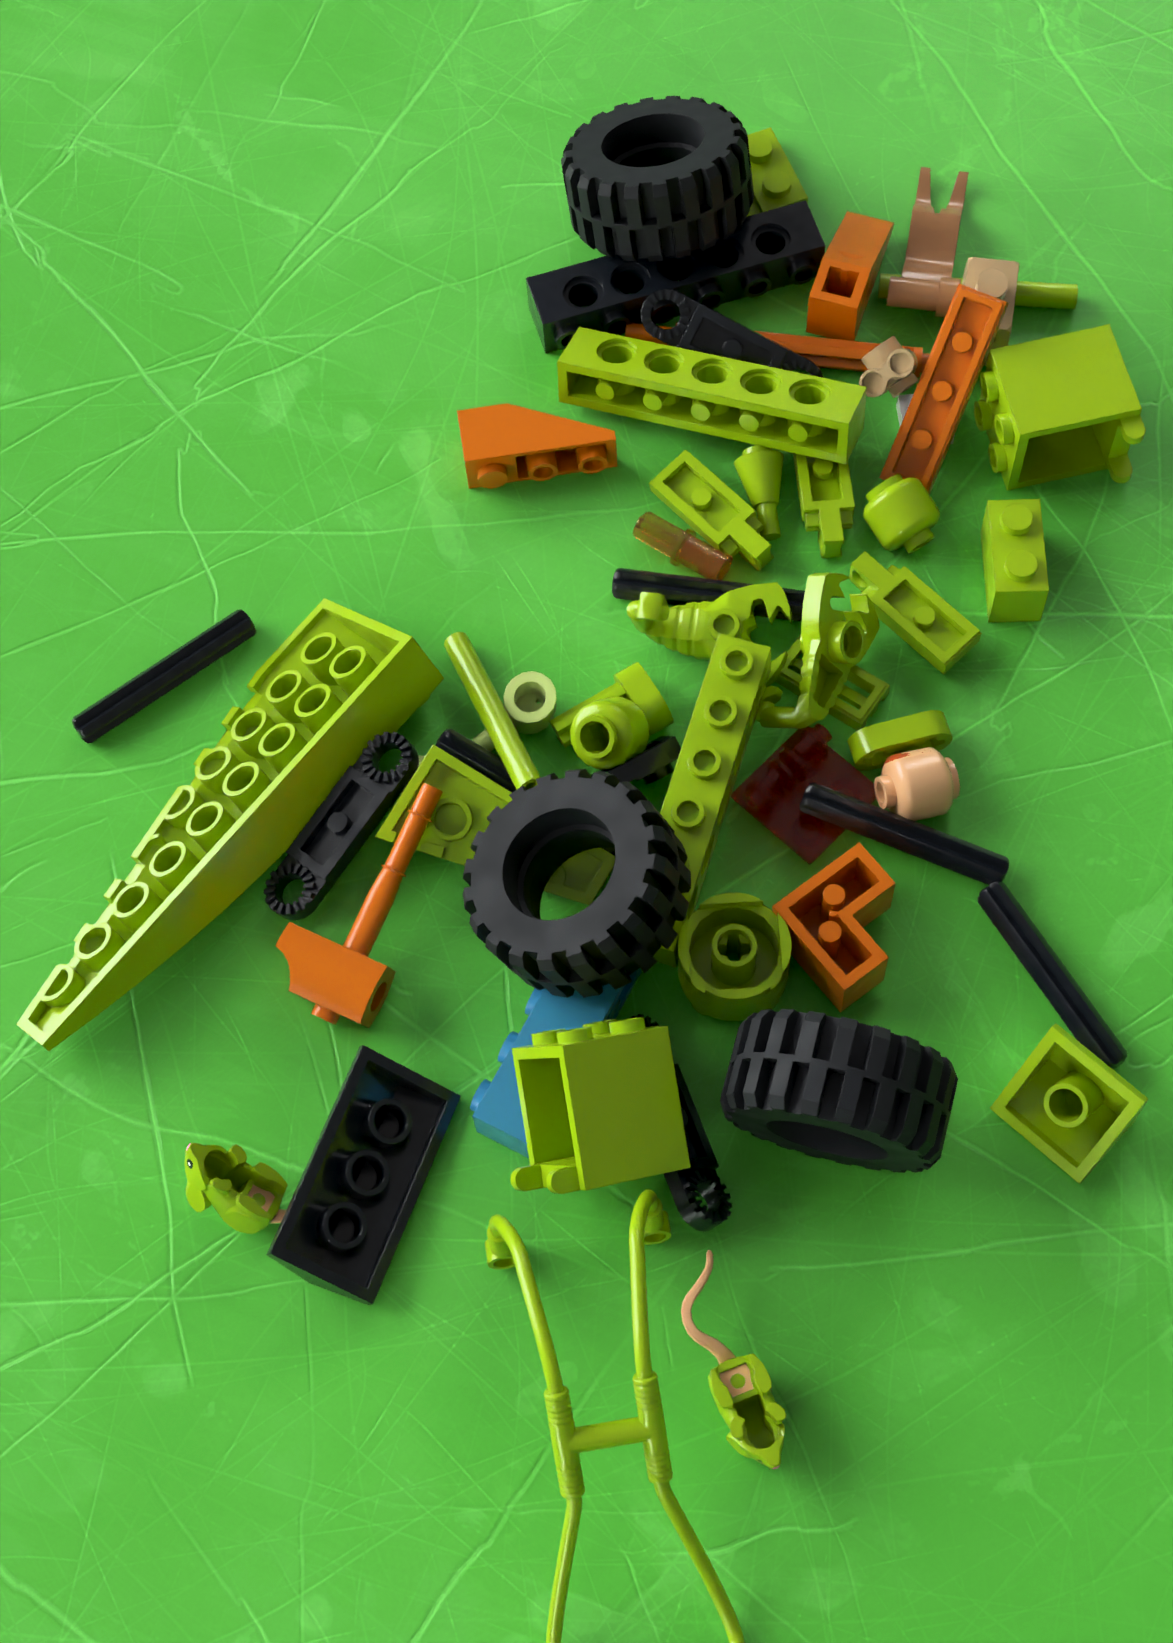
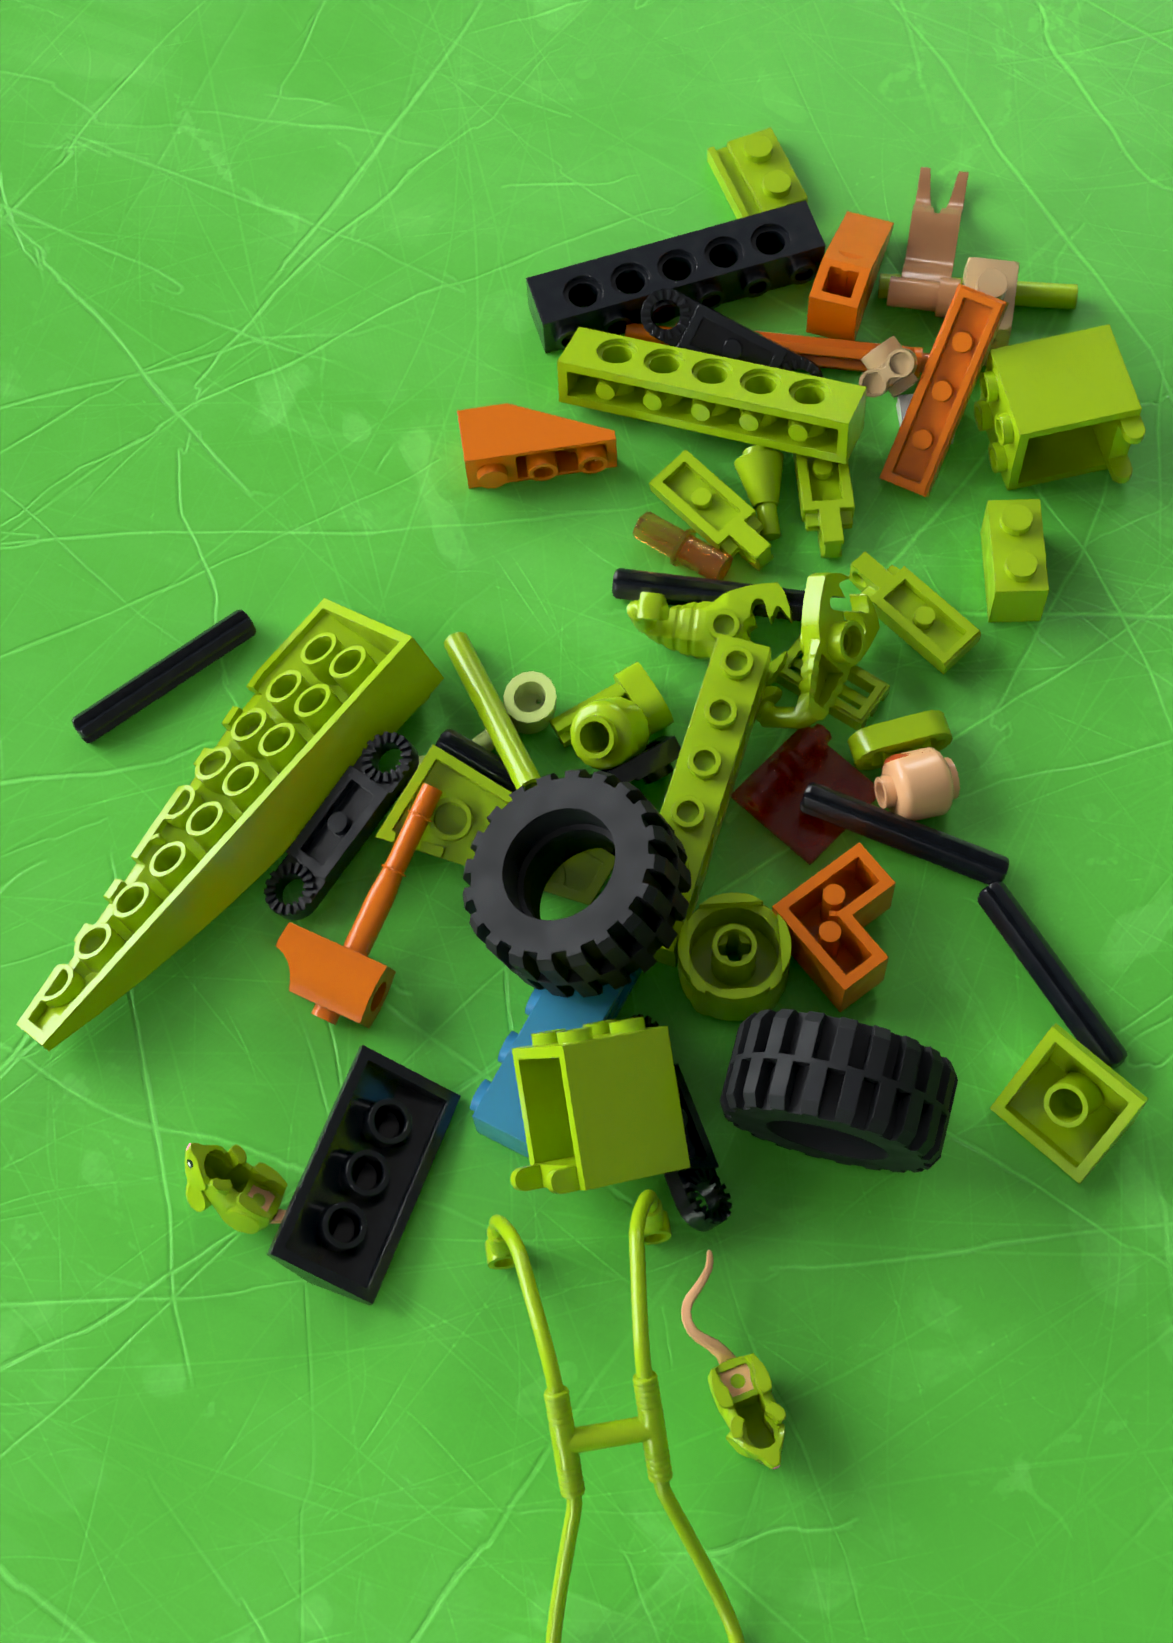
(658, 178): black tyre -> none
(901, 514): lime head -> none

